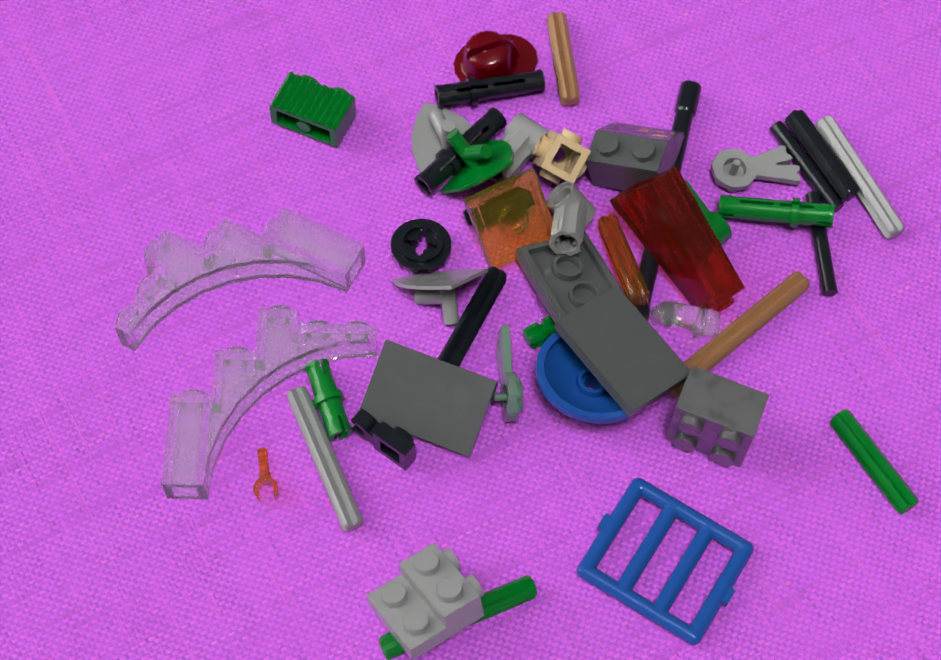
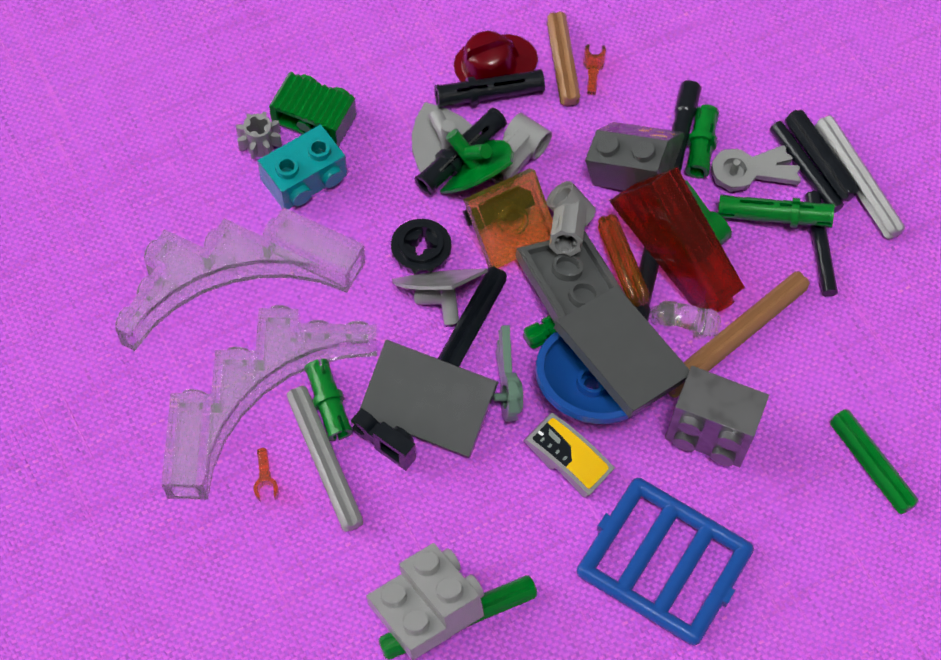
(258, 135): none -> gear
(303, 168): none -> teal brick
(569, 453): none -> slope
(574, 156): tan brick -> none
(593, 64): none -> clear orange hand
(702, 141): none -> green pin

